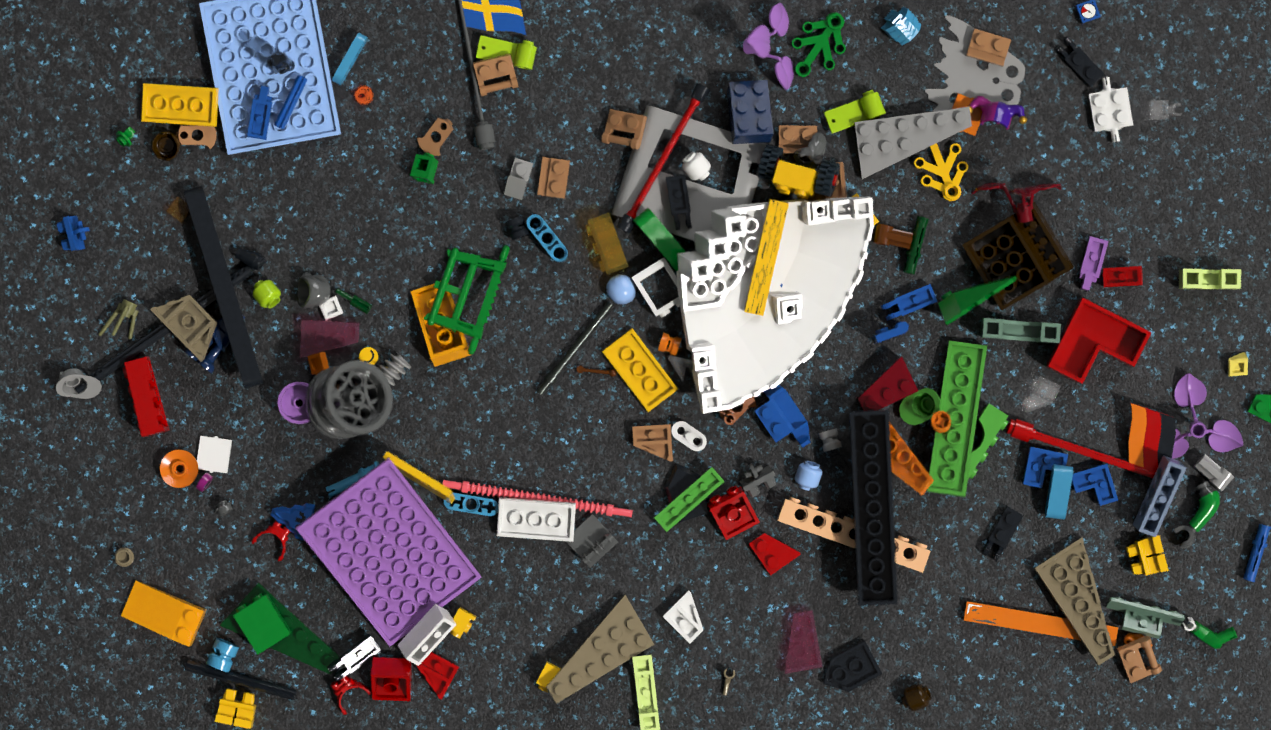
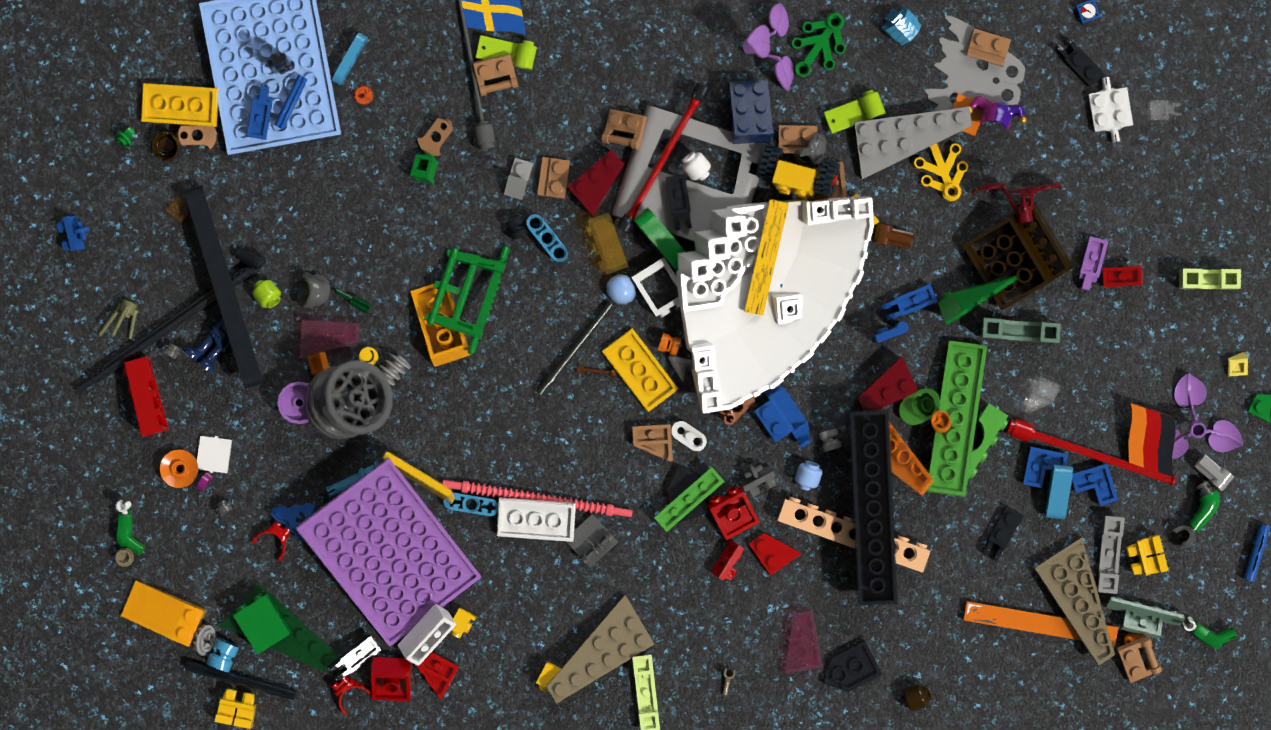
(73, 377): light grey piece -> none
(125, 529): none -> green arm
(171, 350): none -> dark grey plate
(188, 323): dark tan wing -> none
(205, 633): none -> light grey gear
(331, 308): white tile -> none
(596, 182): none -> dark red wedge
(684, 617): white wing -> none
(723, 567): none -> red hinge
(915, 248): dark green pin -> none
(1092, 331): red piece -> none
(1110, 554): none -> light grey slope
(1159, 496): sand blue brick -> none

